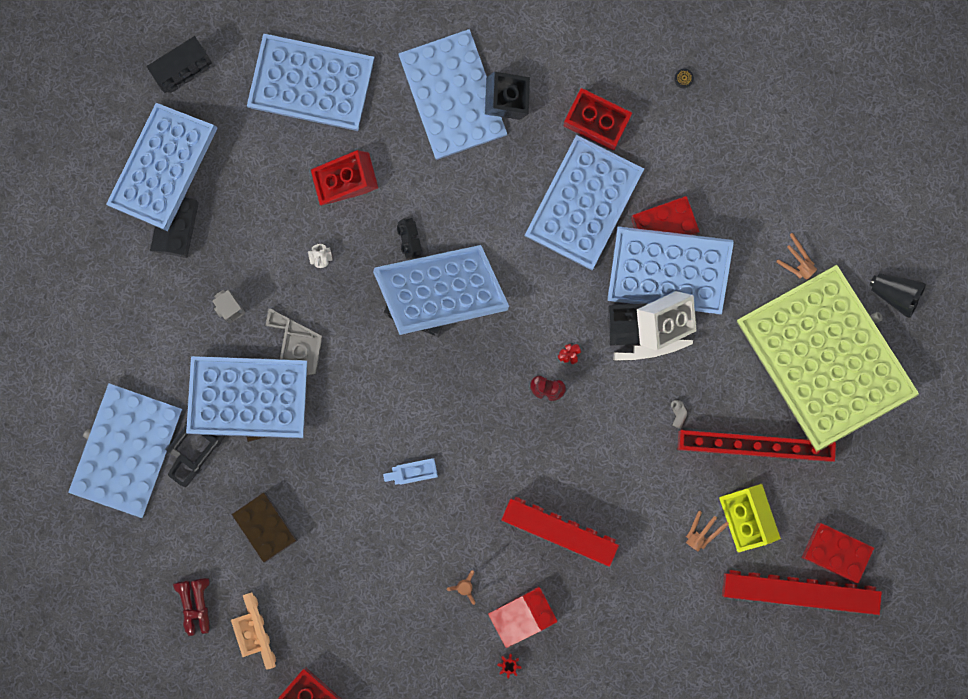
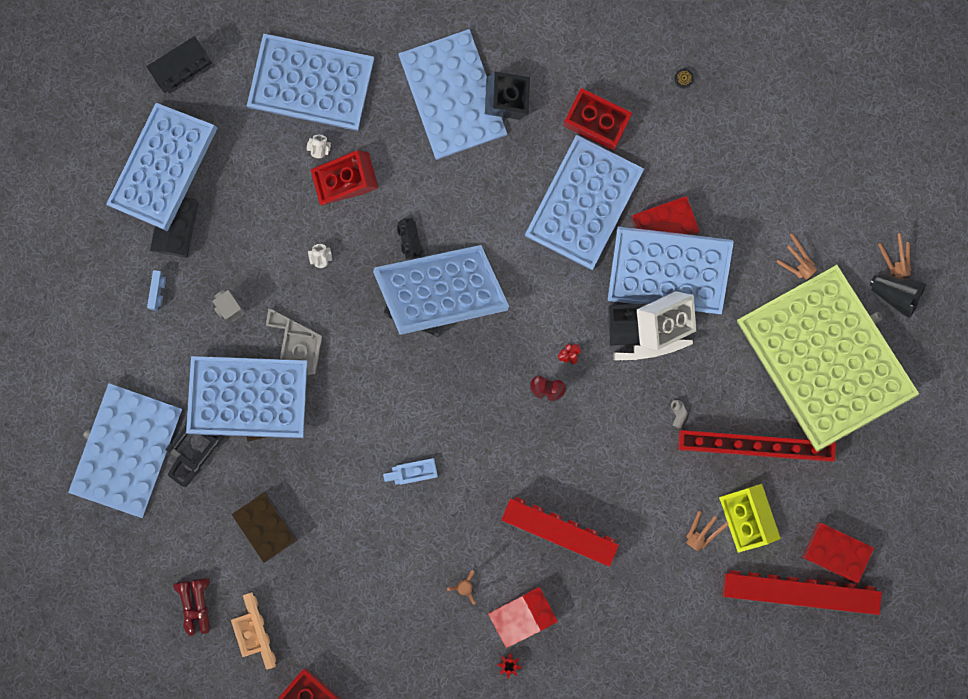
(155, 299): none -> light blue plate
(318, 146): none -> white gear
(901, 268): none -> nougat plant

